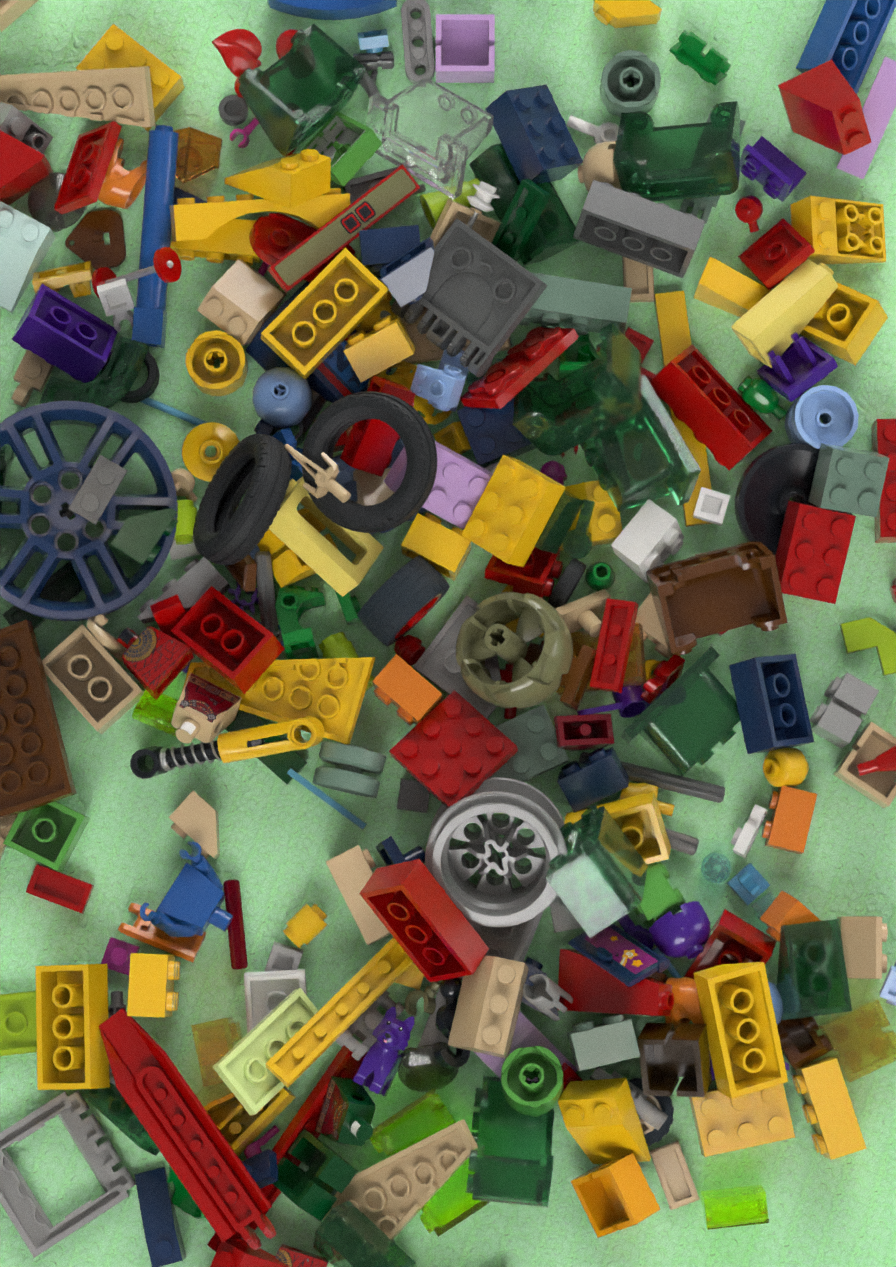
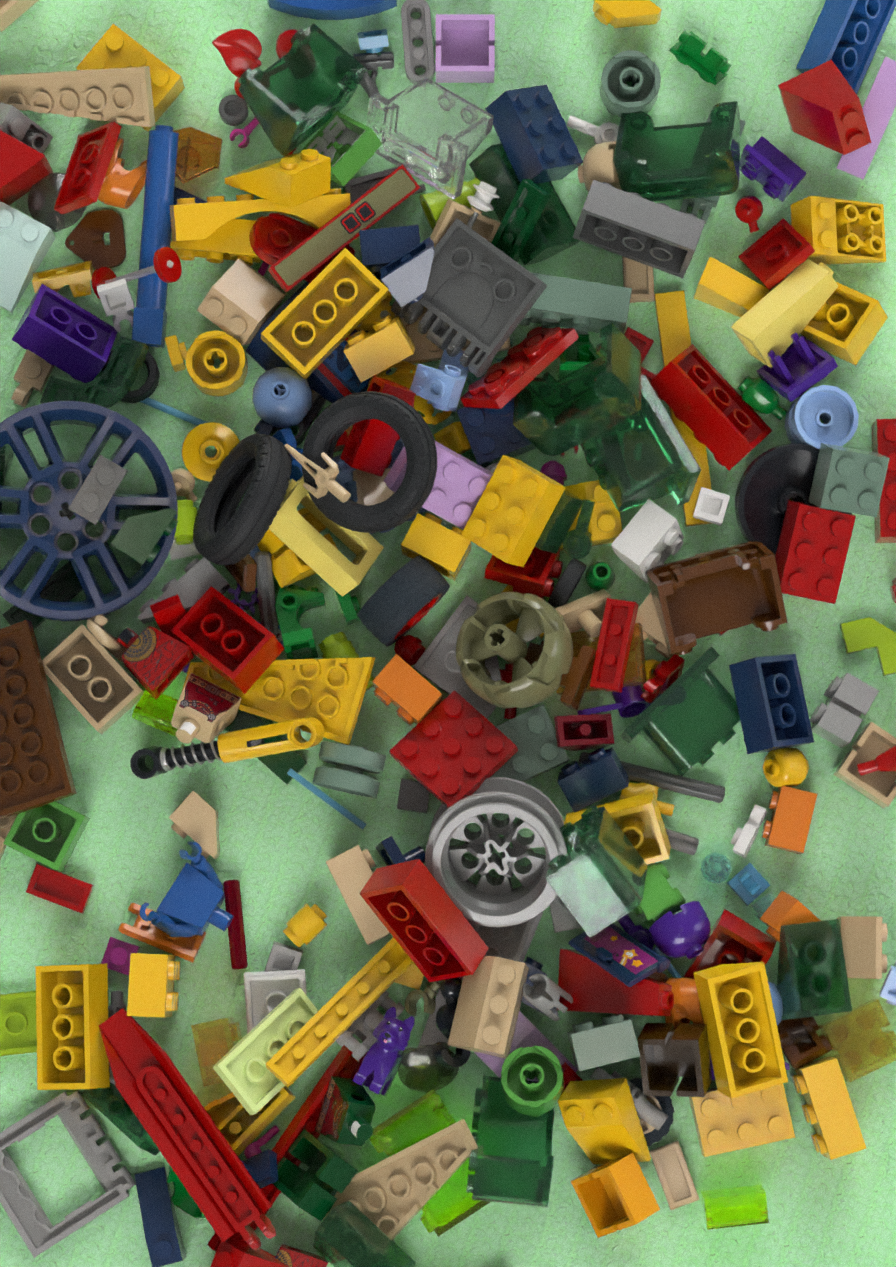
(177, 352): none -> yellow plate

